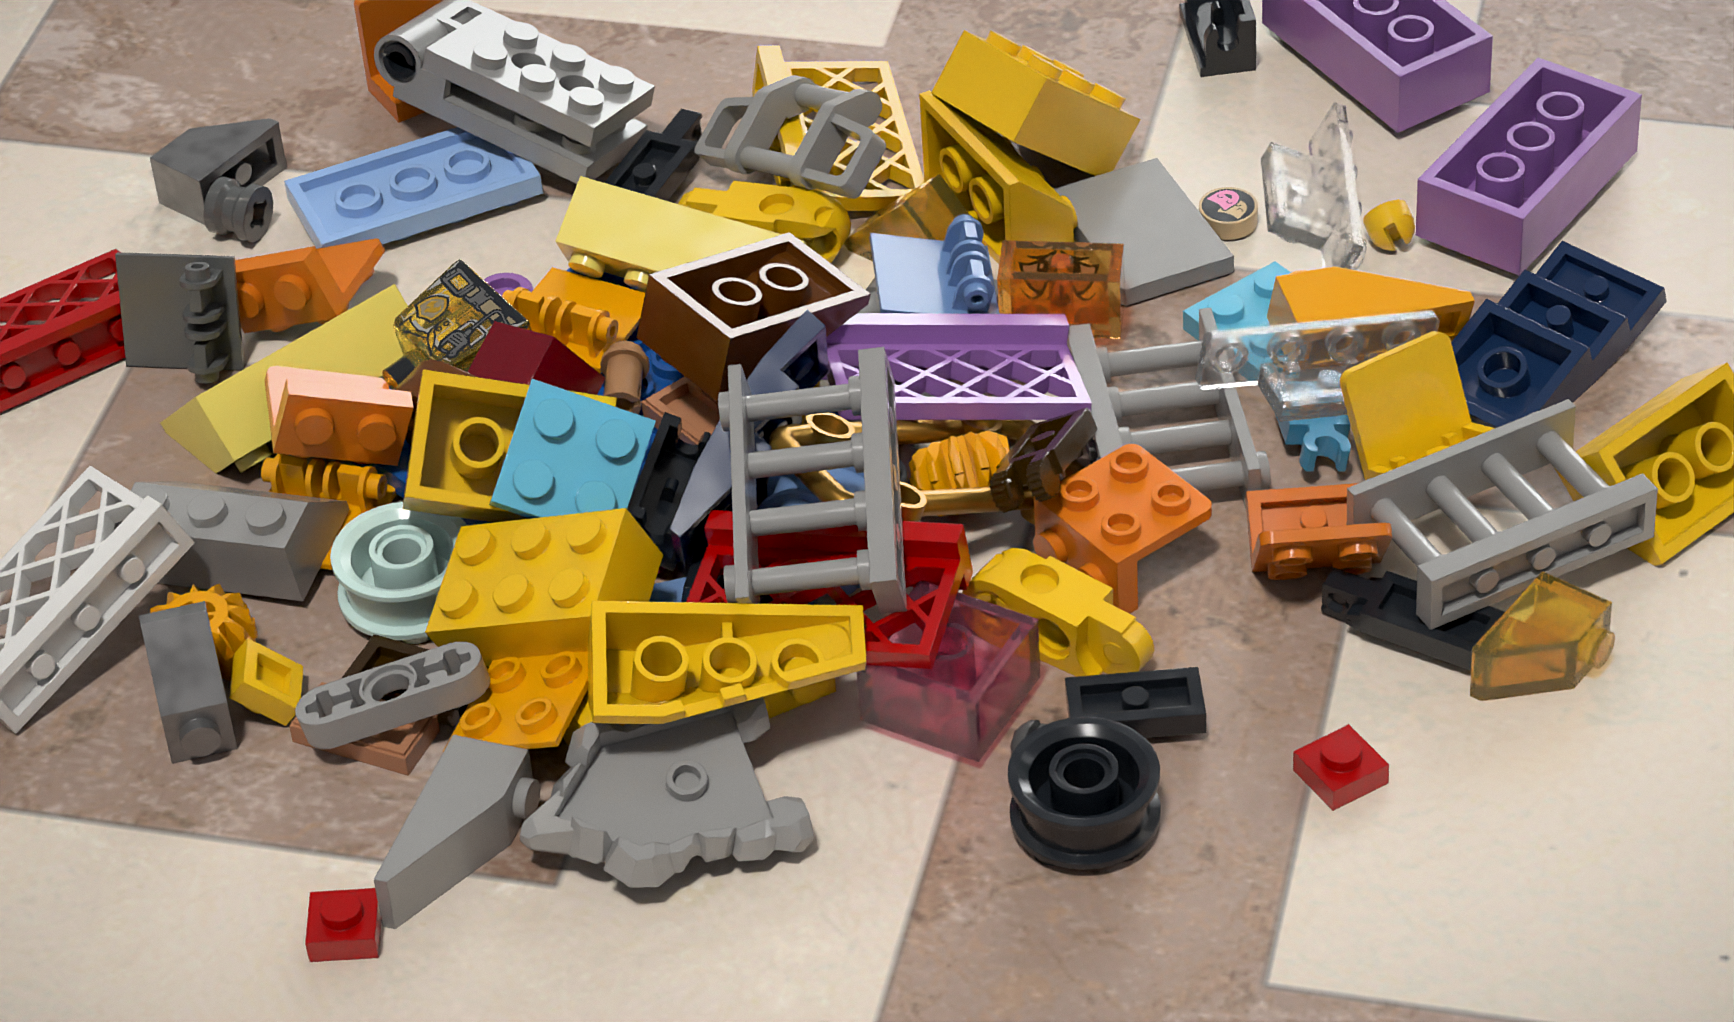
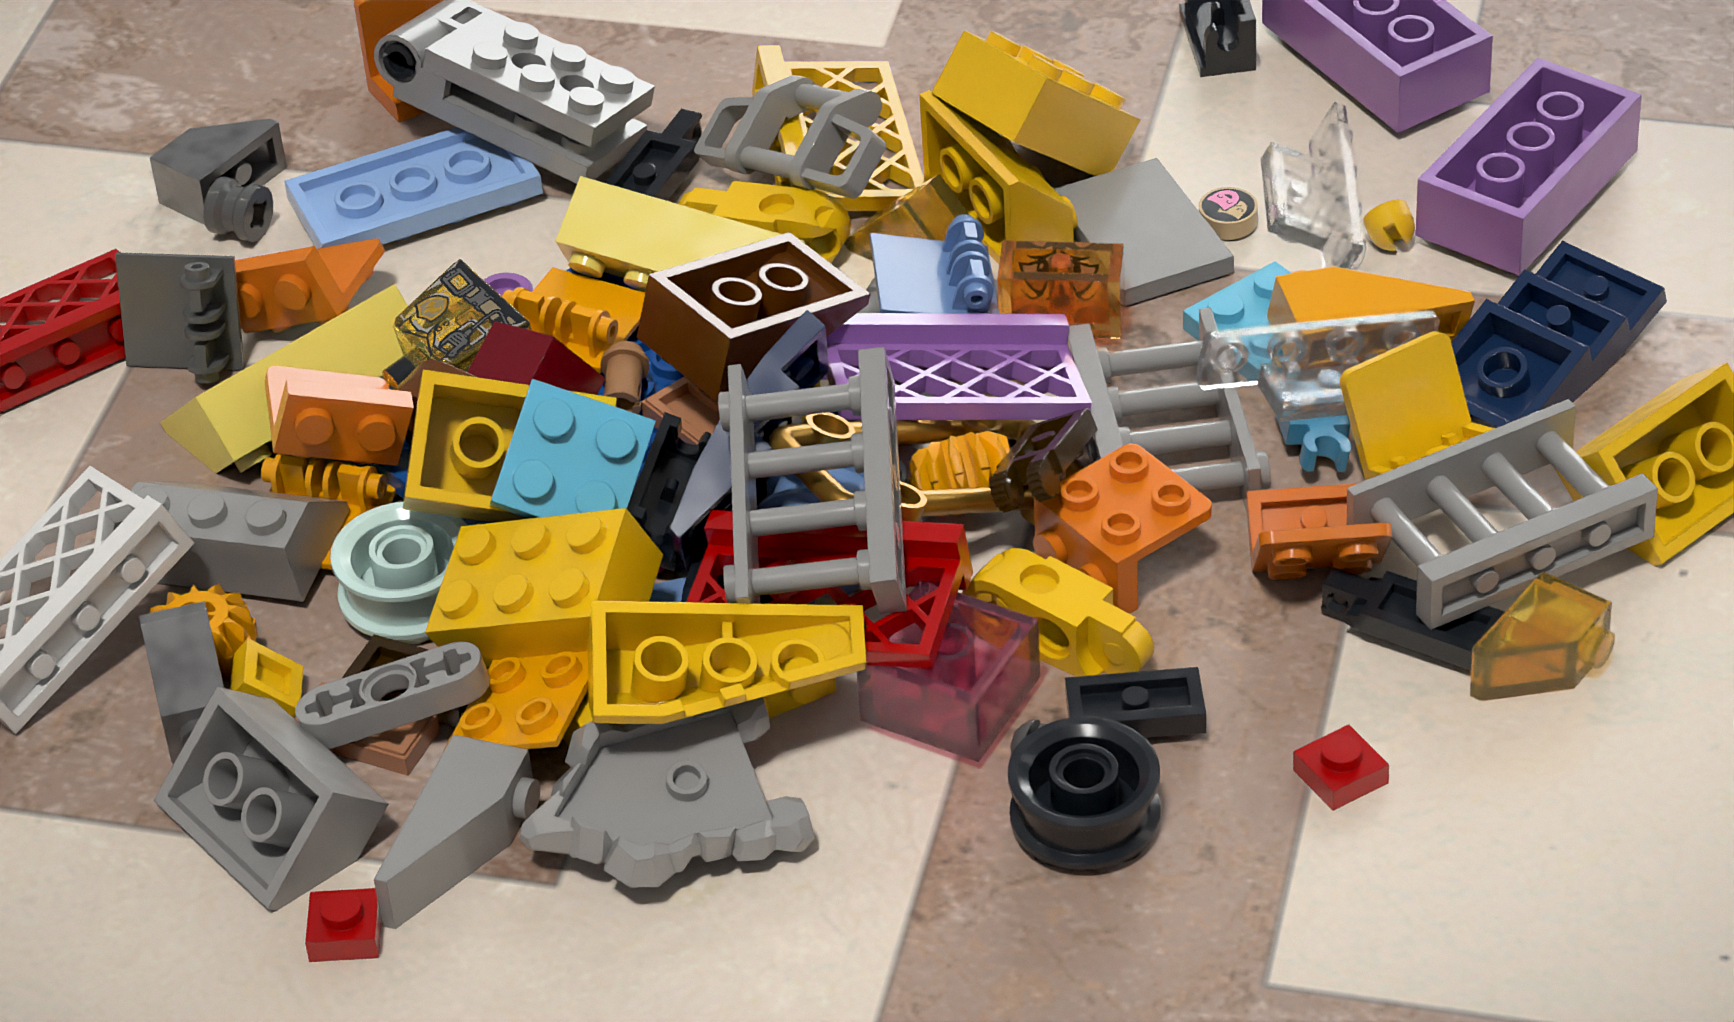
(268, 798): none -> light grey slope

